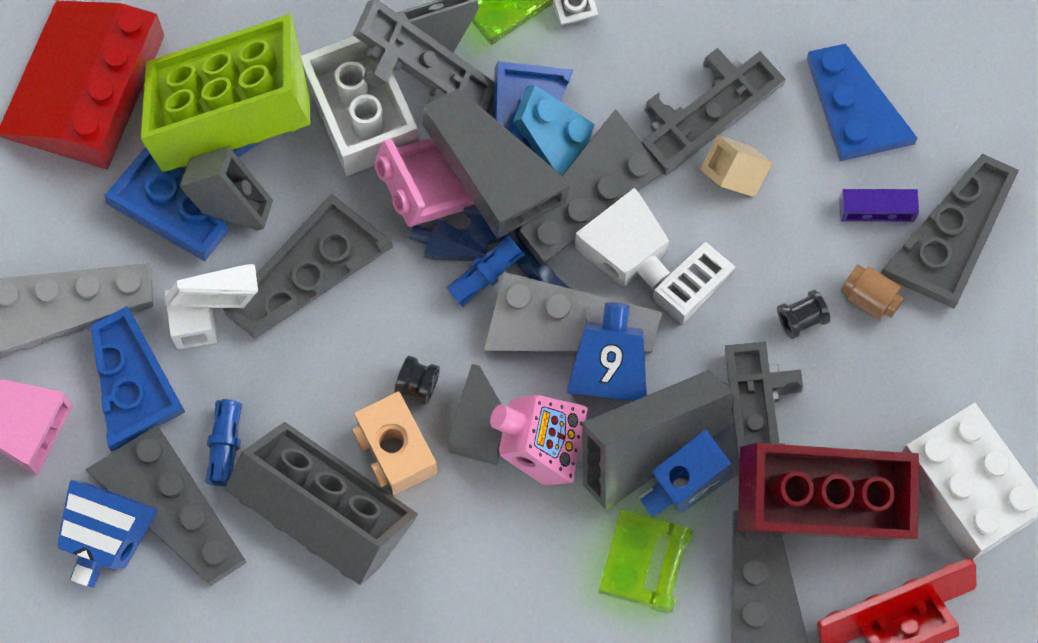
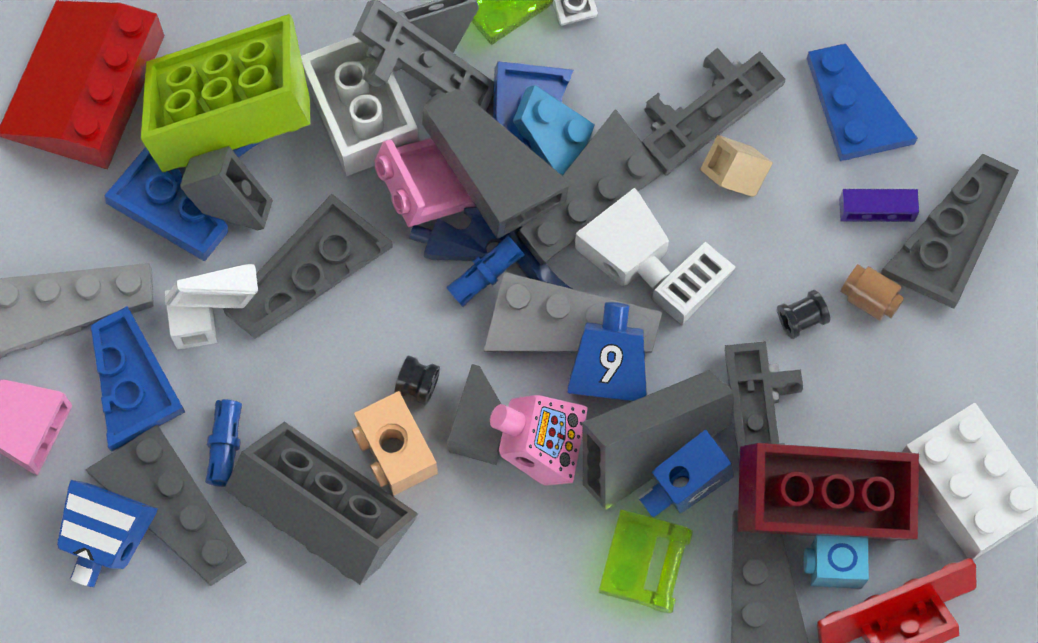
(837, 561): none -> medium azure brick

